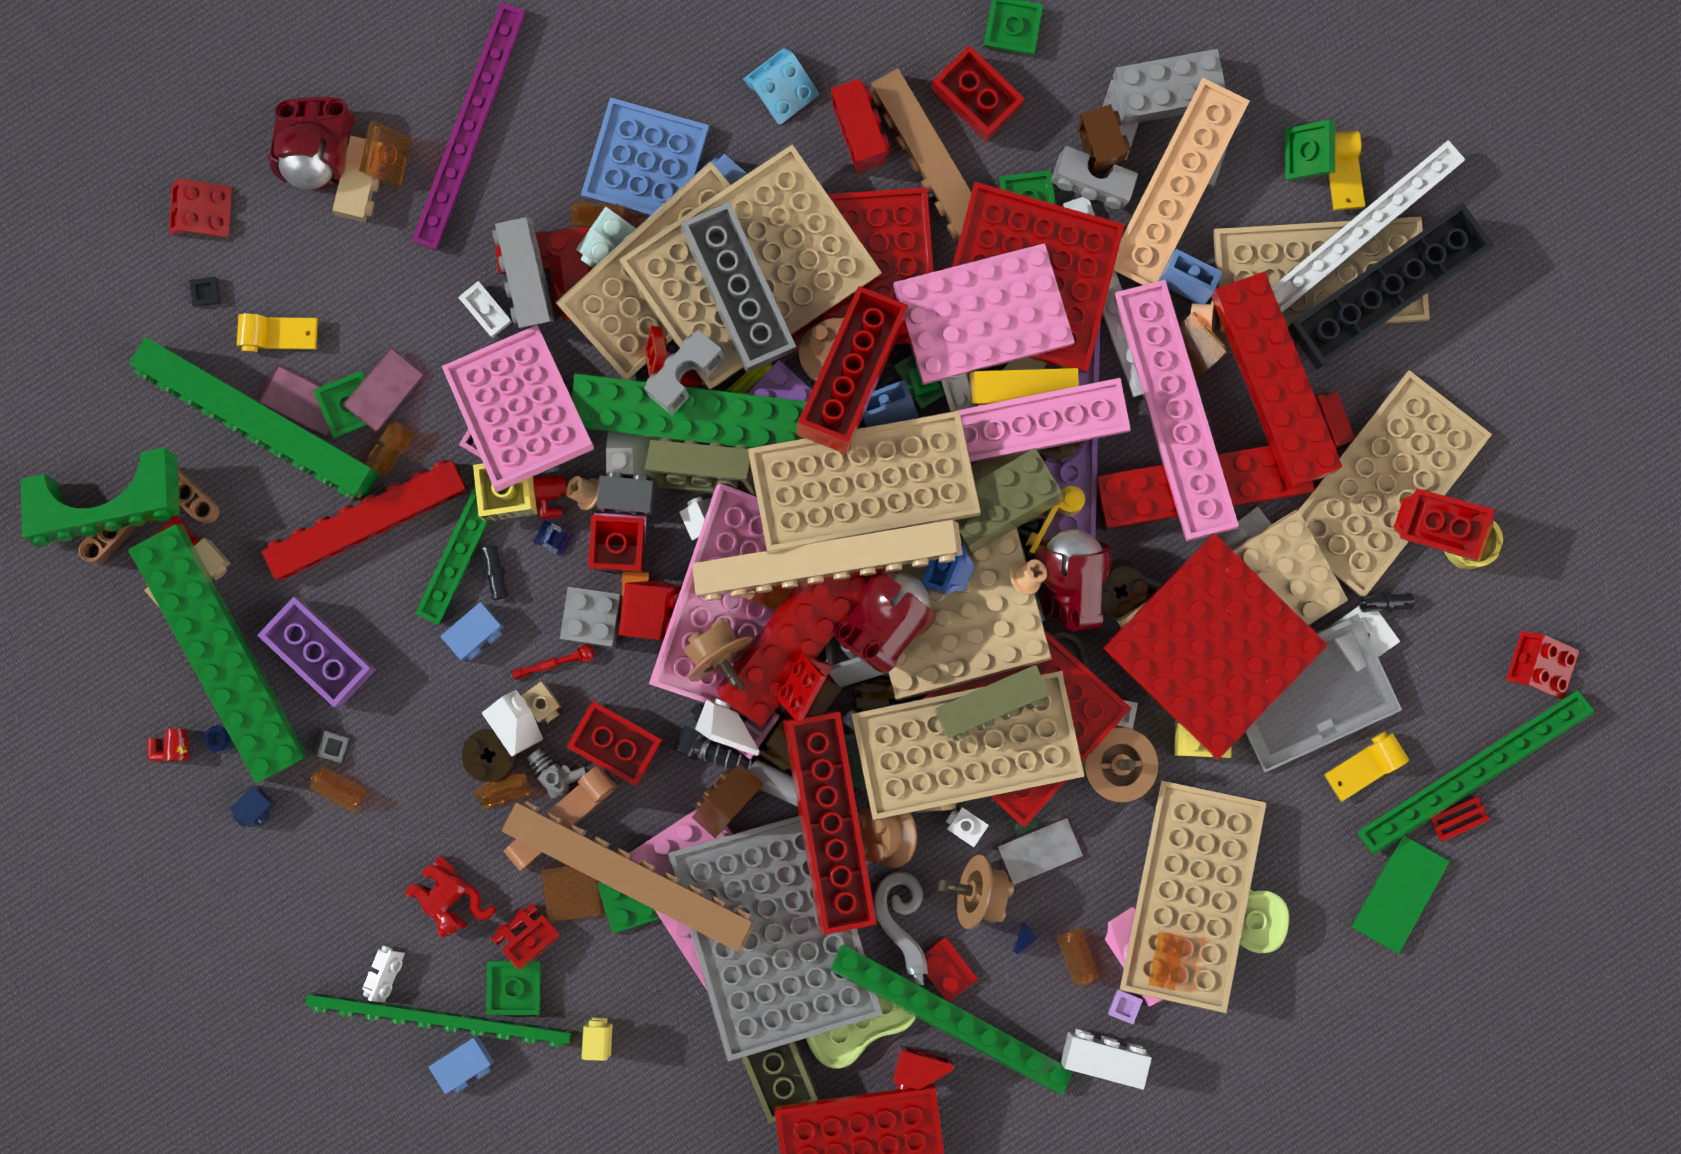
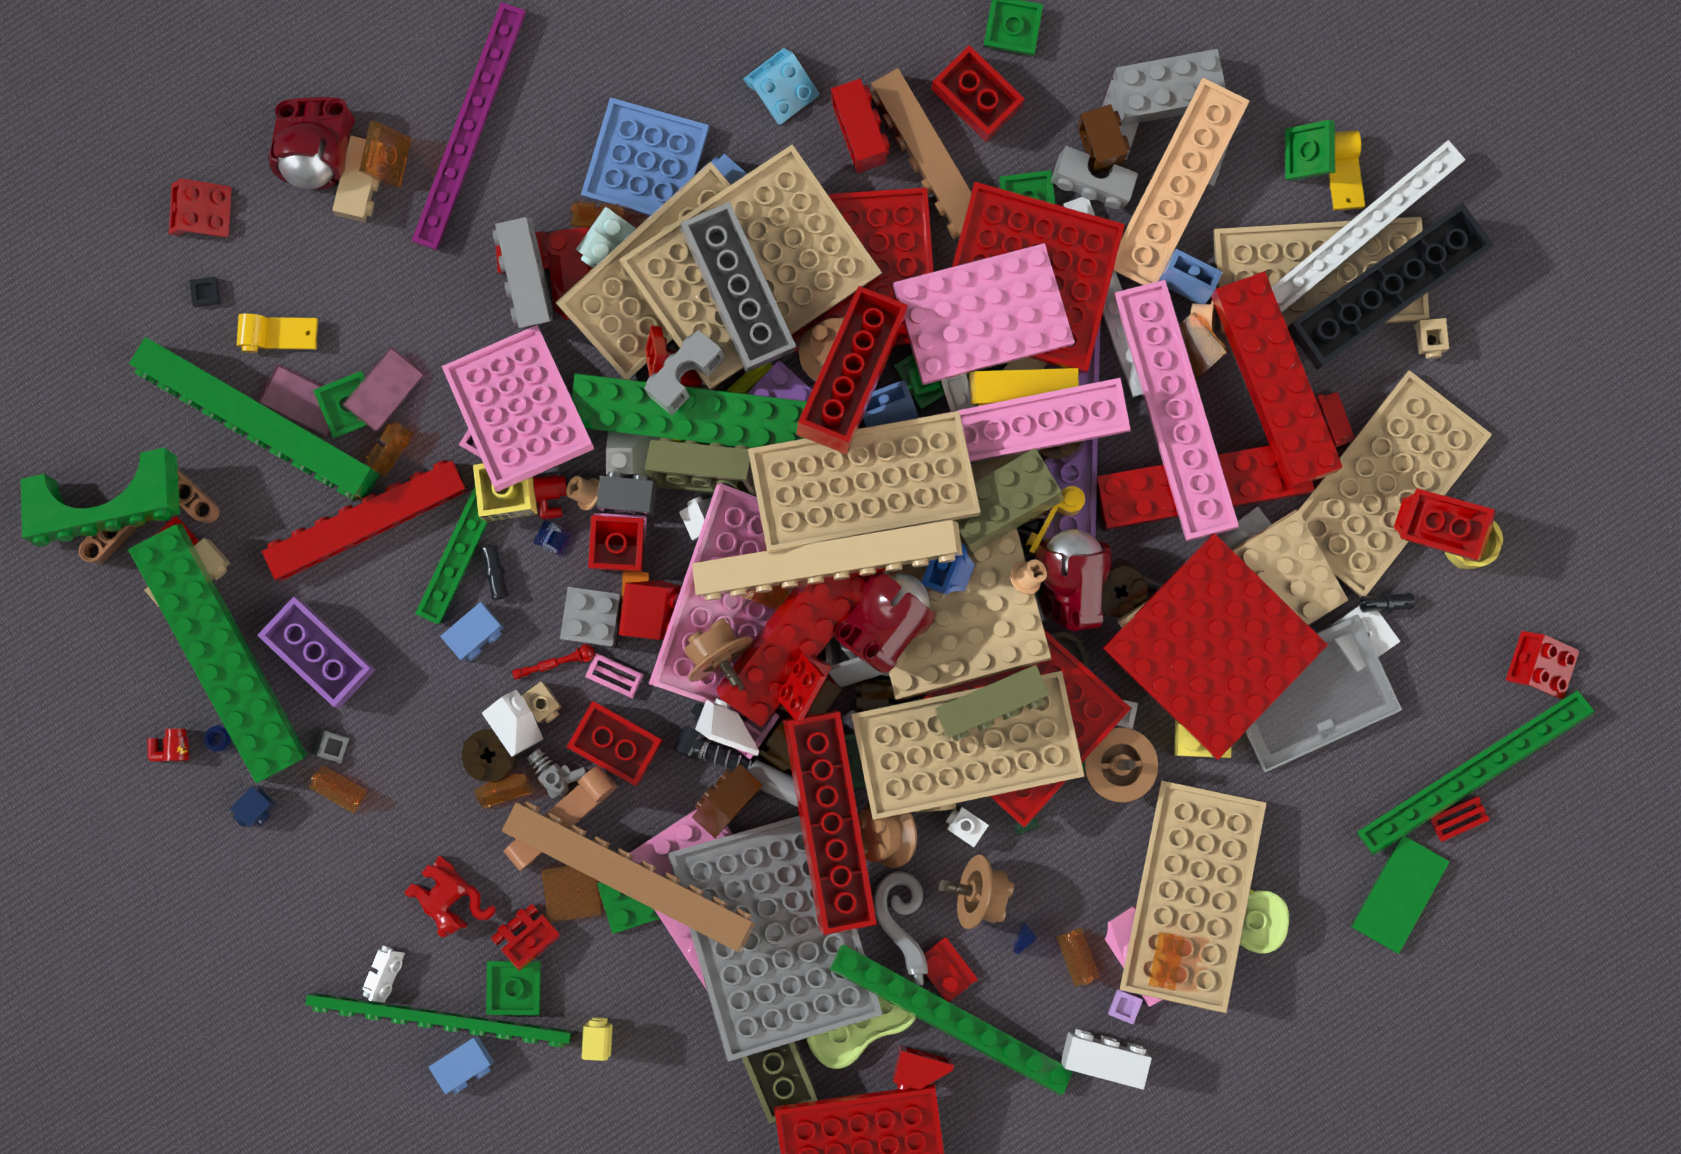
(485, 309): white plate -> none
(635, 685): none -> bright pink tile
(1040, 851): flat silver piece -> none
(1367, 765): yellow door -> none
(1438, 331): none -> tan brick

